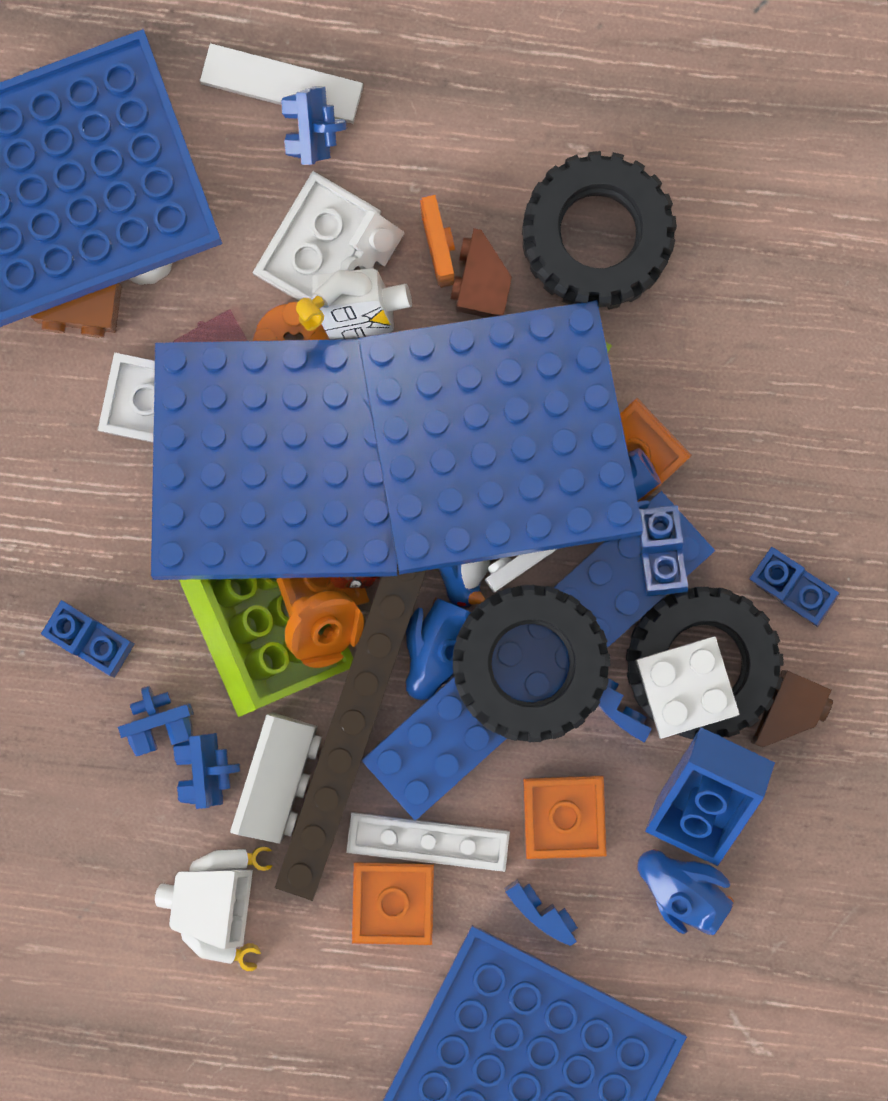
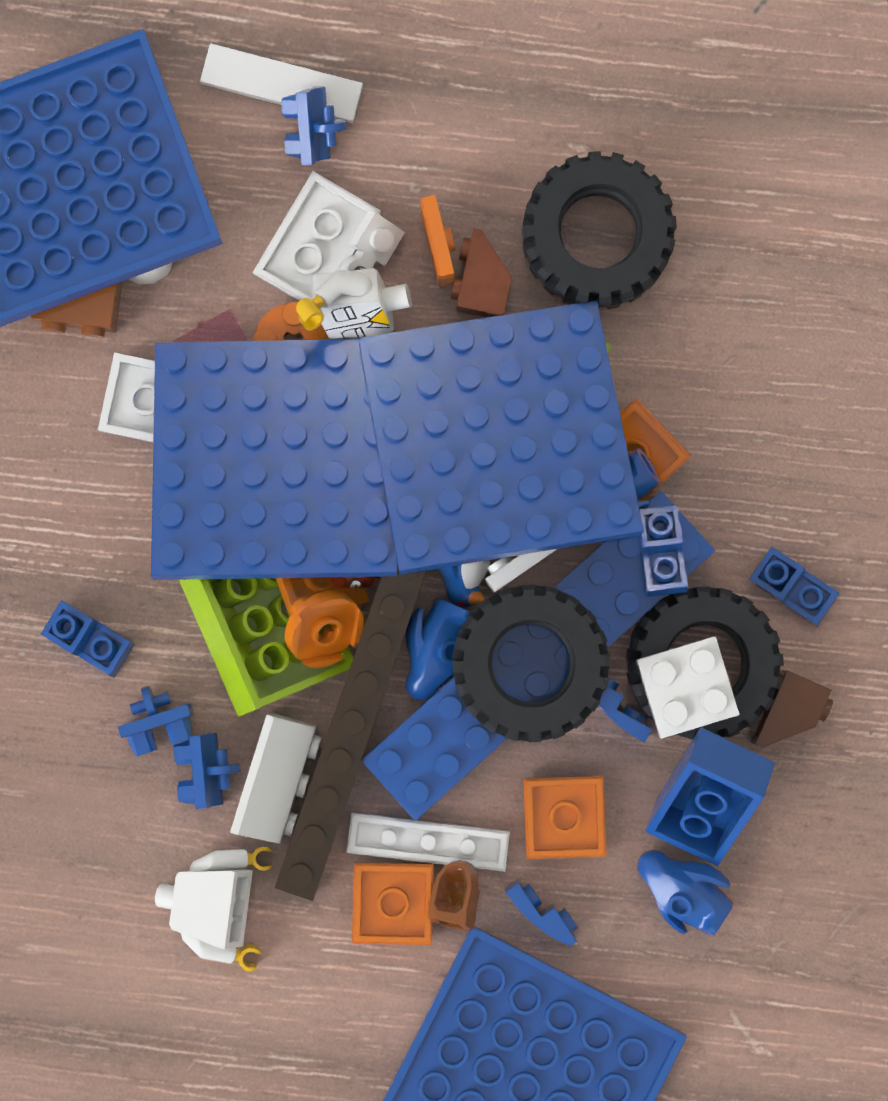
(455, 896): none -> rock

